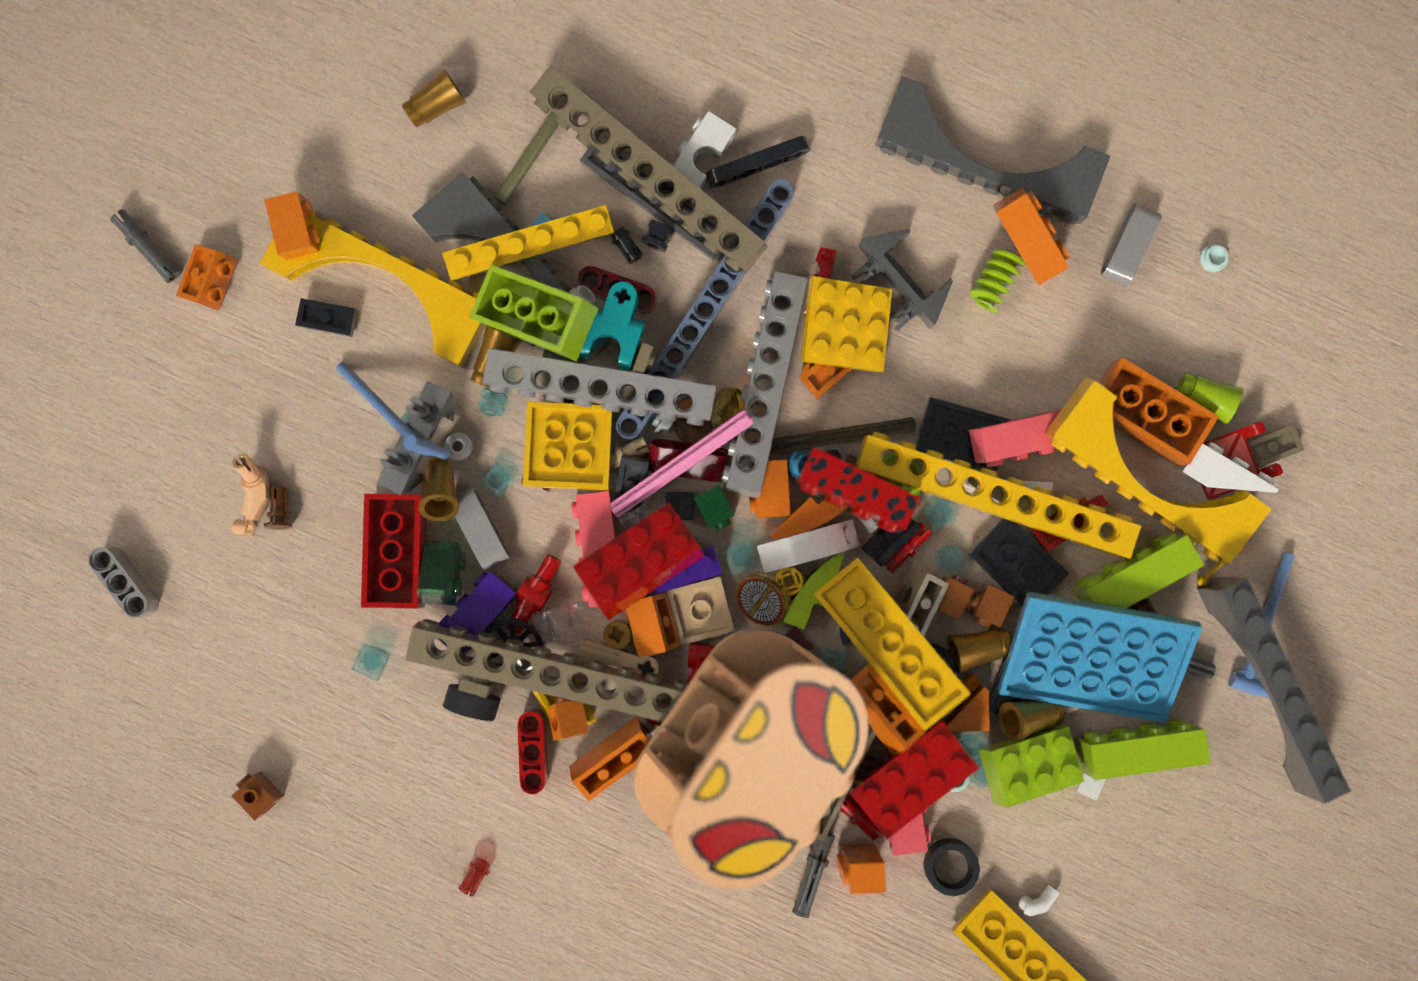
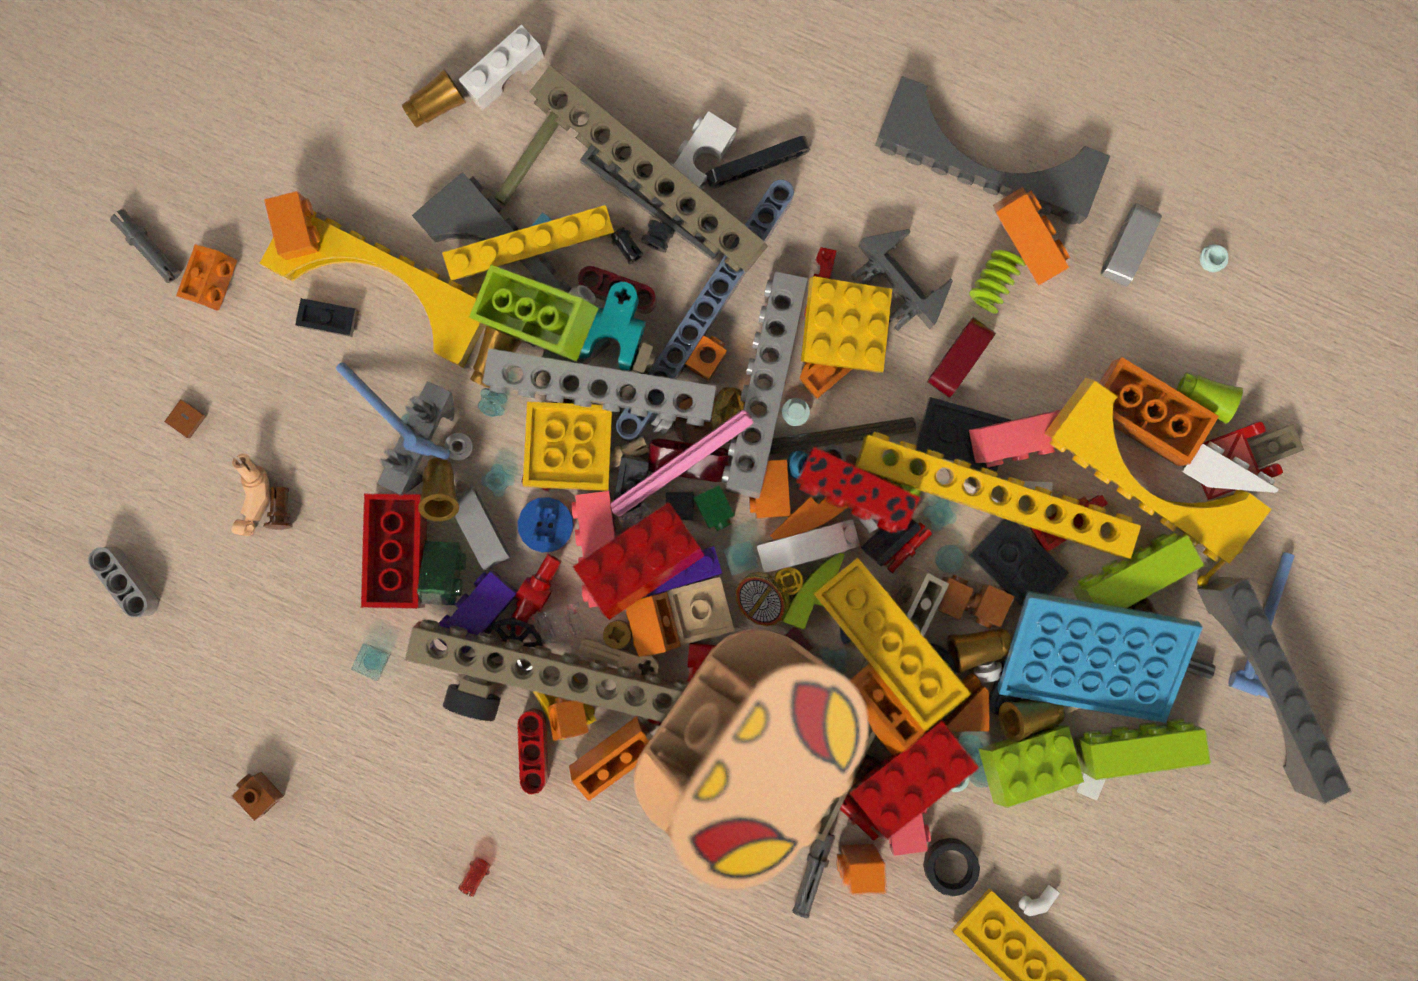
(185, 418): none -> dark orange tile
(512, 55): none -> white arch
(546, 511): none -> blue plate
(706, 370): none -> orange brick
(795, 412): none -> light aqua plate
(961, 357): none -> dark red beam
(988, 671): none -> white plate

